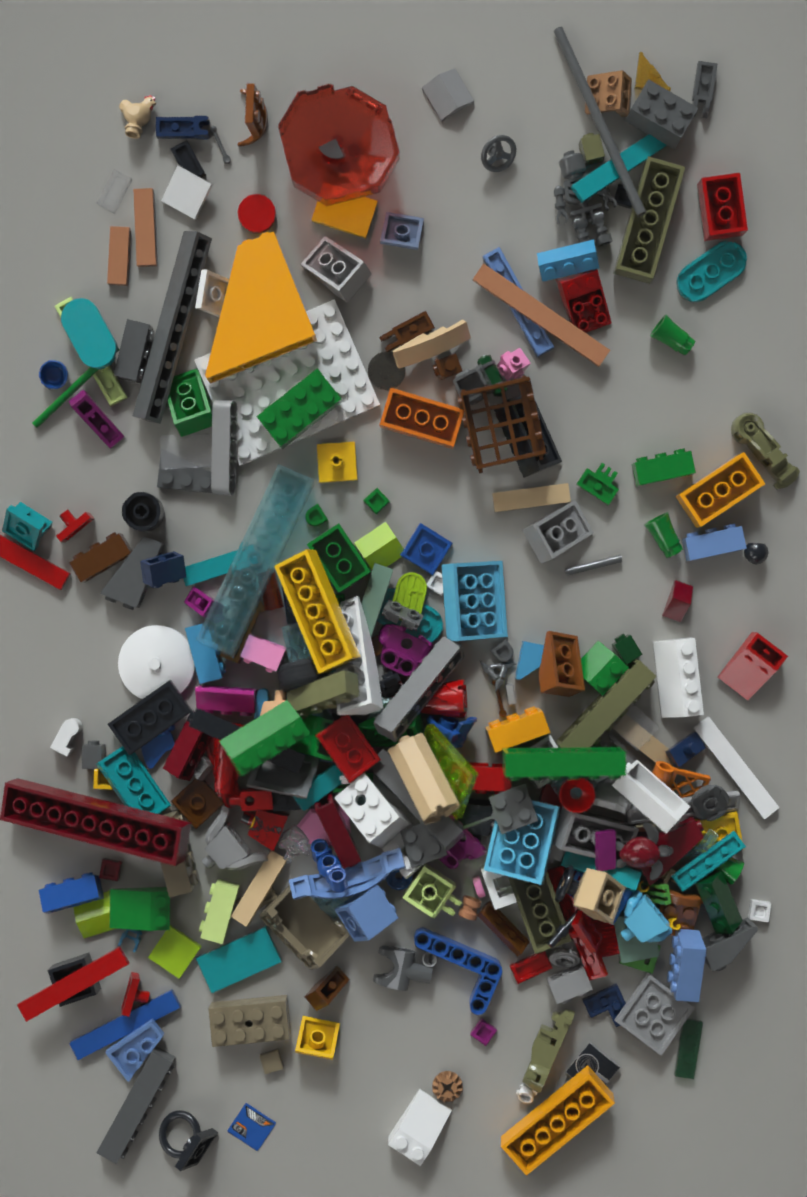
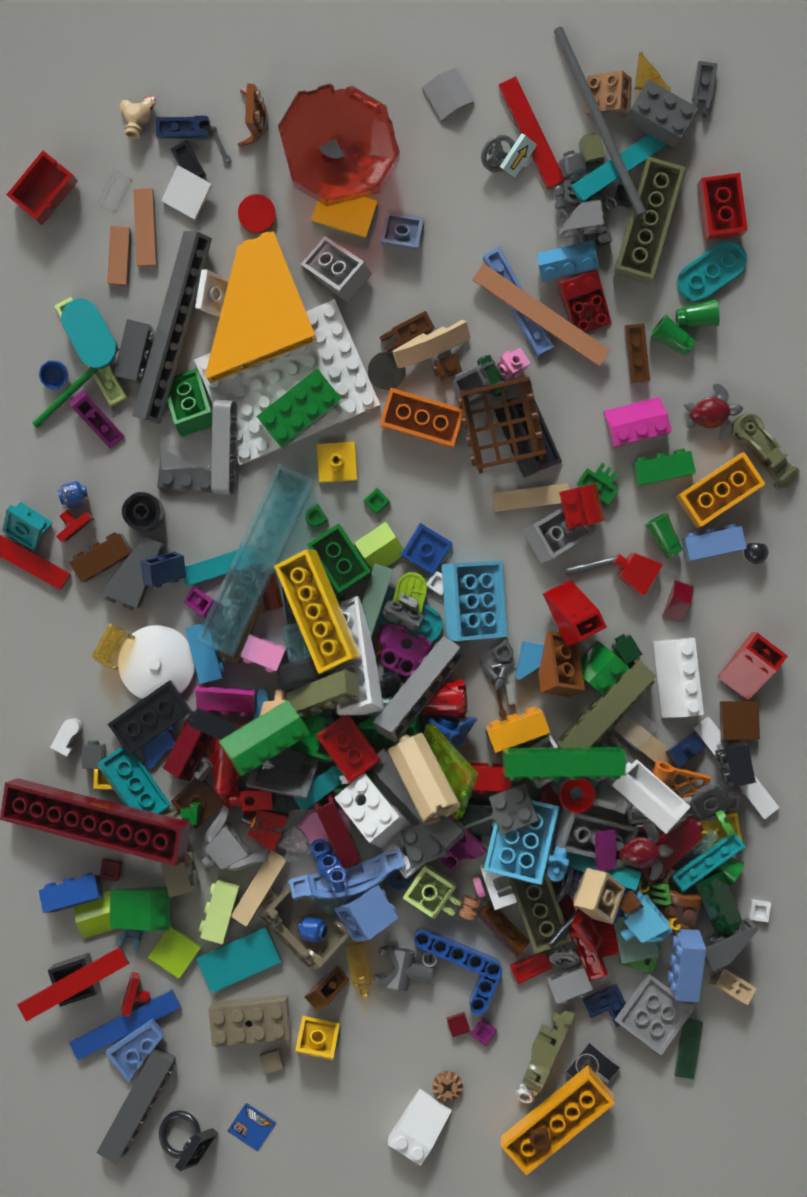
(42, 187): none -> red piece
(72, 494): none -> blue head
(110, 644): none -> clear yellow panel
(192, 813): none -> green tile
(312, 929): none -> blue head
(358, 967): none -> clear yellow hinge
(408, 600): none -> light grey tile
(458, 1024): none -> dark red tile
(518, 155): none -> light aqua tile
(529, 126): none -> red tile
(540, 1139): none -> reddish brown tile
(557, 864): none -> dark azure hips
(573, 613): none -> red slope
(581, 506): none -> red brick
(585, 218): none -> light grey slope
(630, 903): none -> reddish brown tile
(637, 353): none -> reddish brown plate
(637, 422): none -> dark pink slope
(637, 571): none -> red torso
(699, 315): none -> green plant
(713, 412): none -> animal
(725, 823): none -> bright green tile
(733, 986): none -> tan hinge
(735, 763): none -> black brick
(739, 720): none -> reddish brown tile

